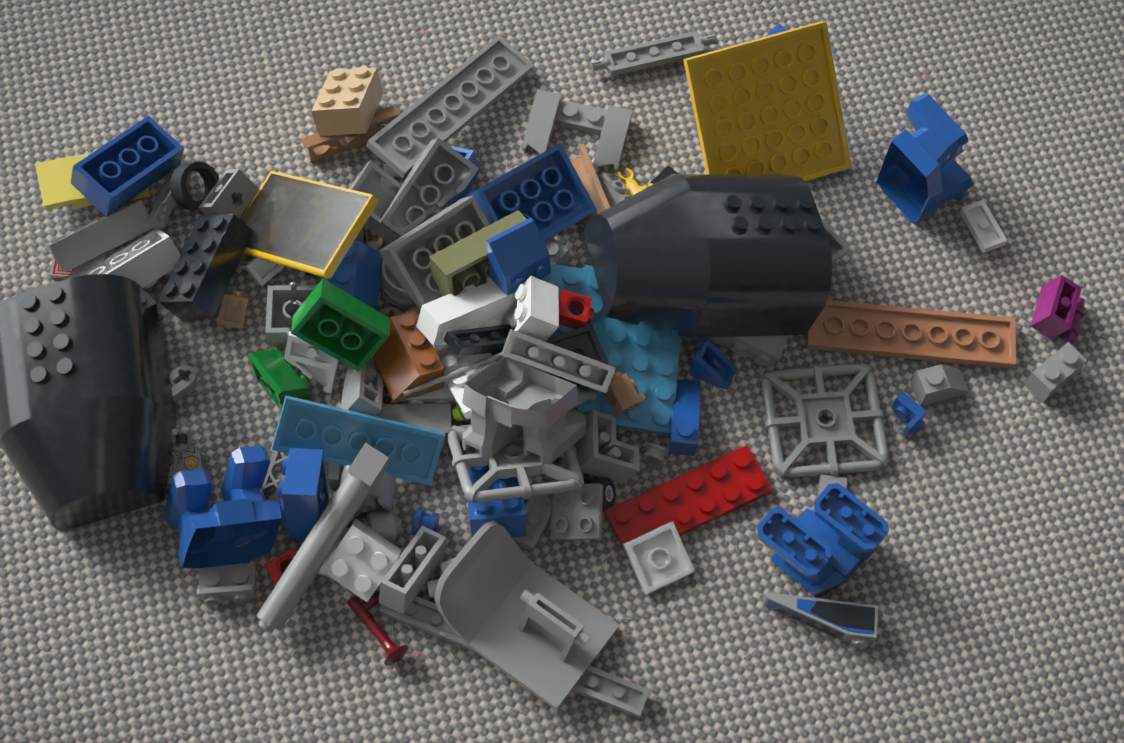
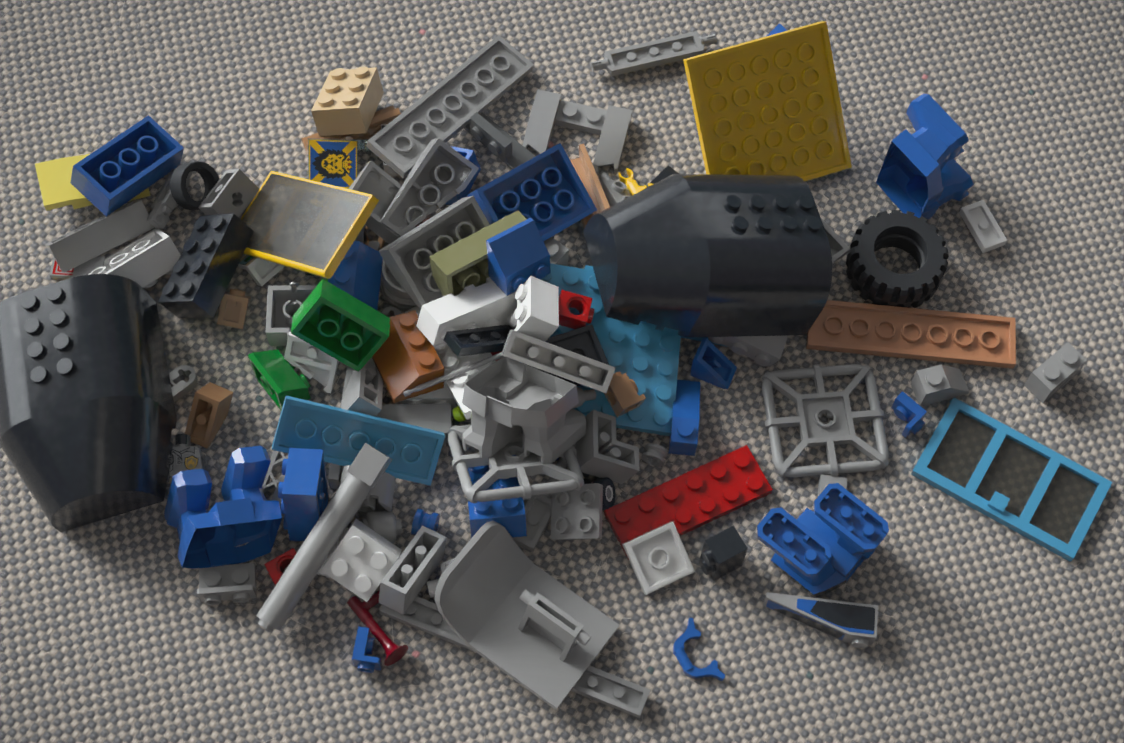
(208, 413): none -> medium nougat slope
(334, 160): none -> flag
(364, 645): none -> blue bracket
(498, 140): none -> dark grey bracket
(686, 664): none -> blue helmet
(722, 553): none -> black brick
(901, 232): none -> black tyre
(1012, 479): none -> door
(1059, 309): magenta brick -> none

